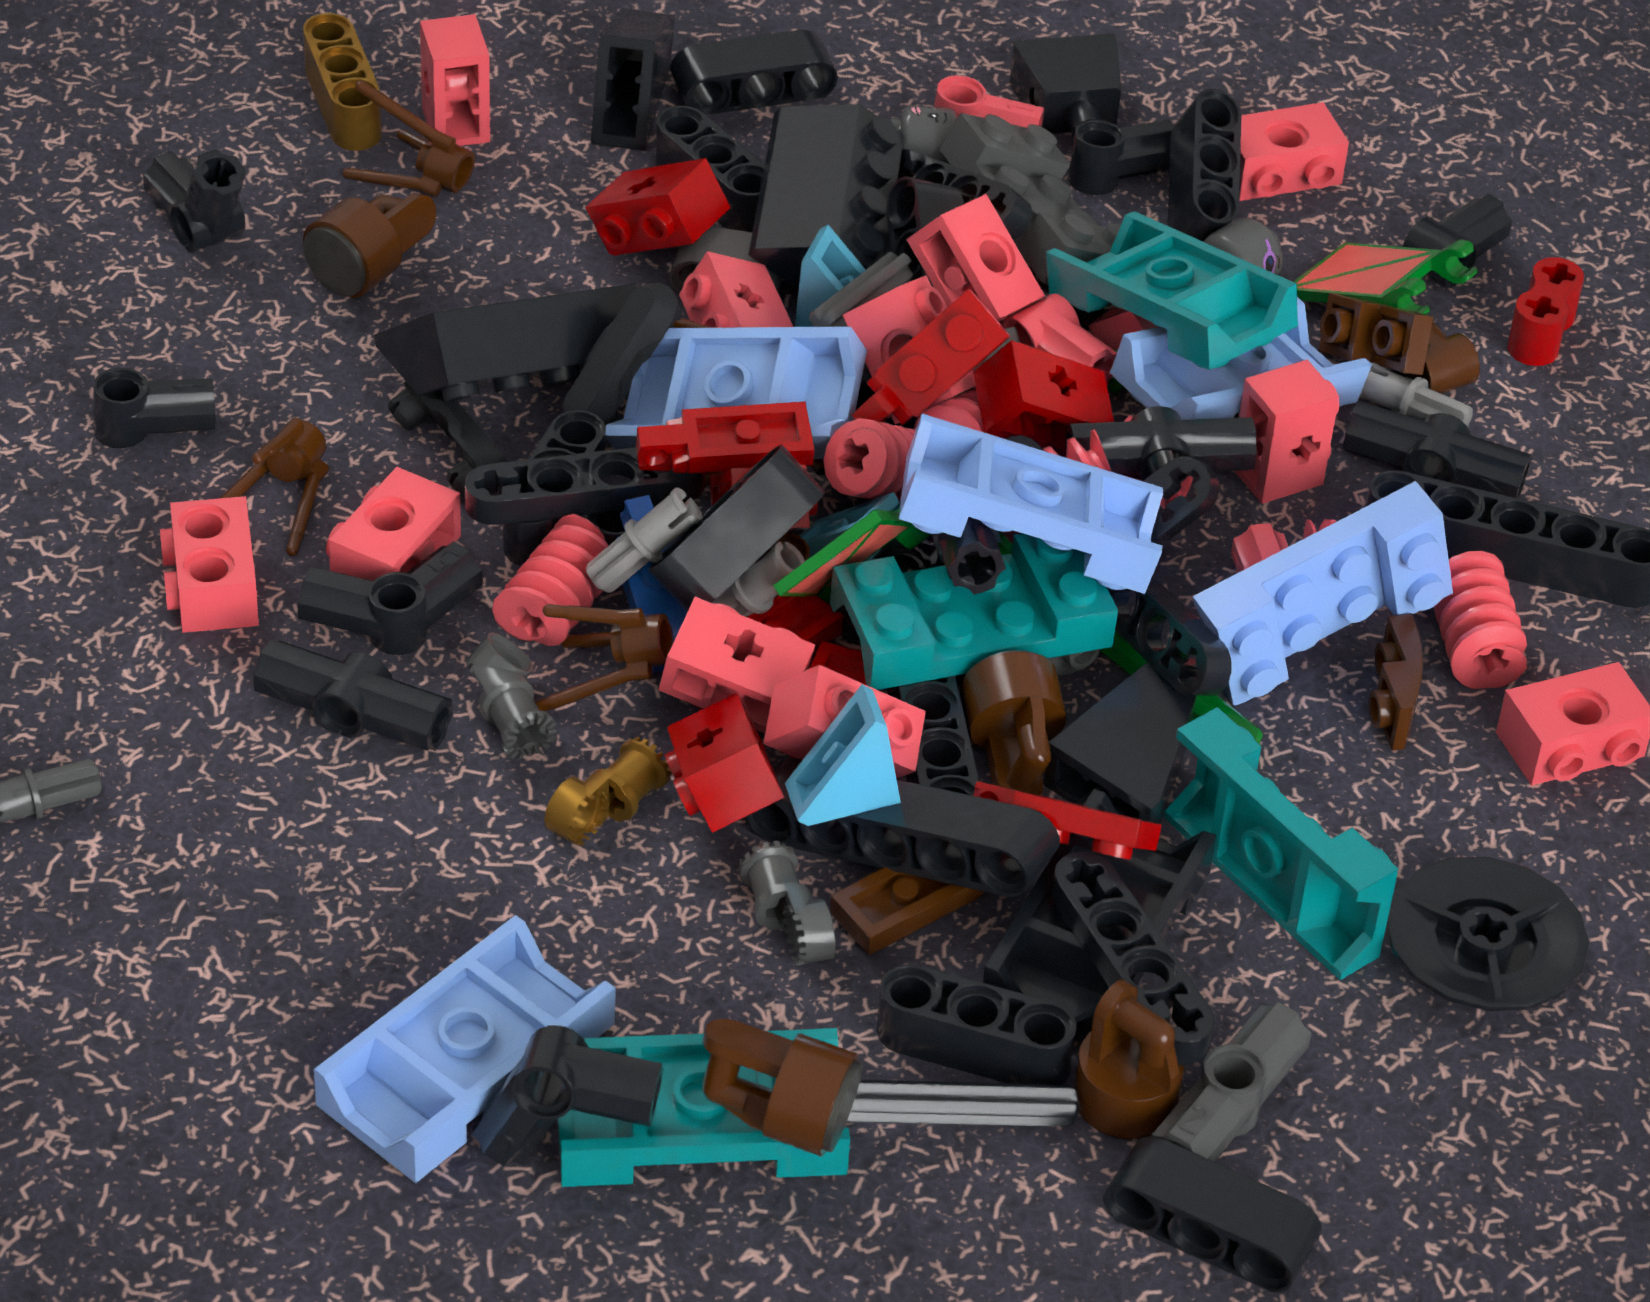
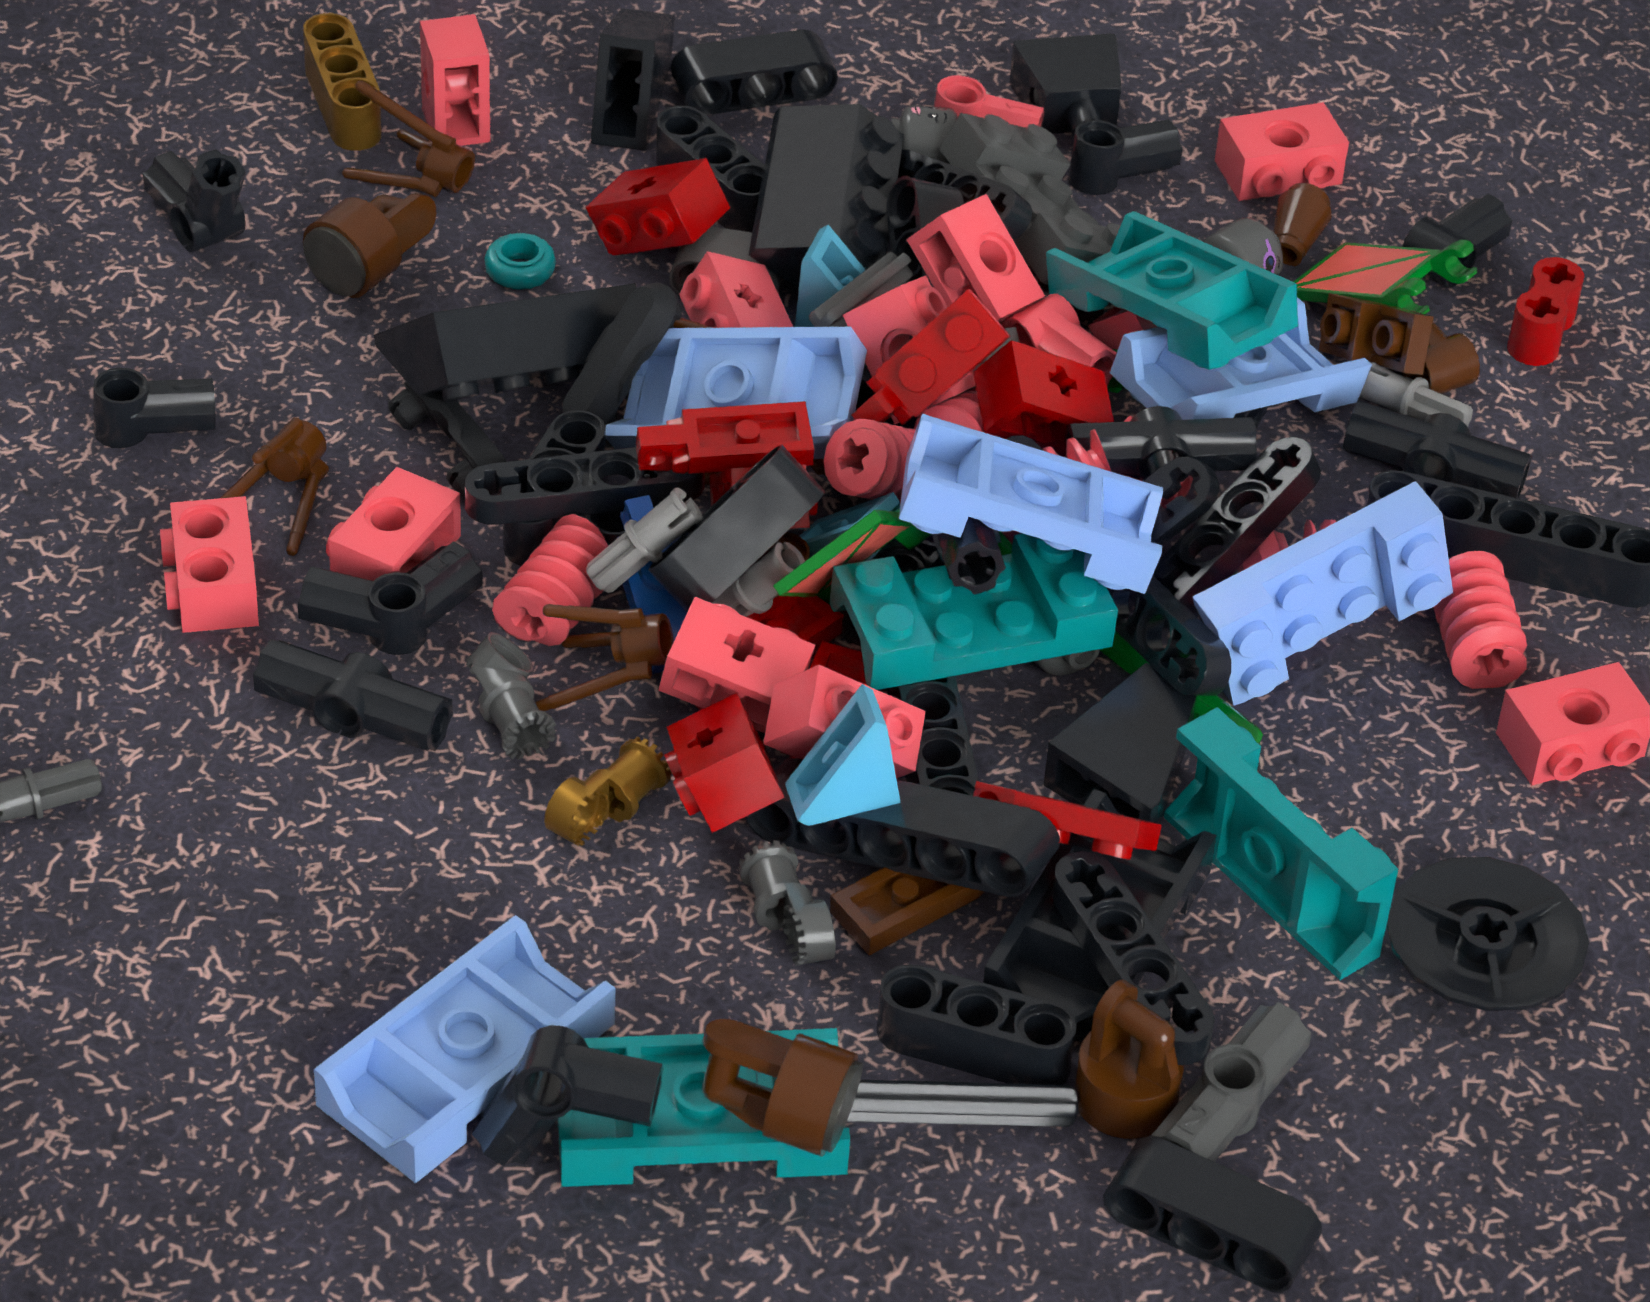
(520, 274): none -> teal piece
(1014, 714): reddish brown piece -> none
(1205, 165): black beam -> none
(1276, 478): none -> black beam
(1294, 429): coral brick -> none
(1300, 220): none -> reddish brown cone
(1400, 676): reddish brown slope -> none

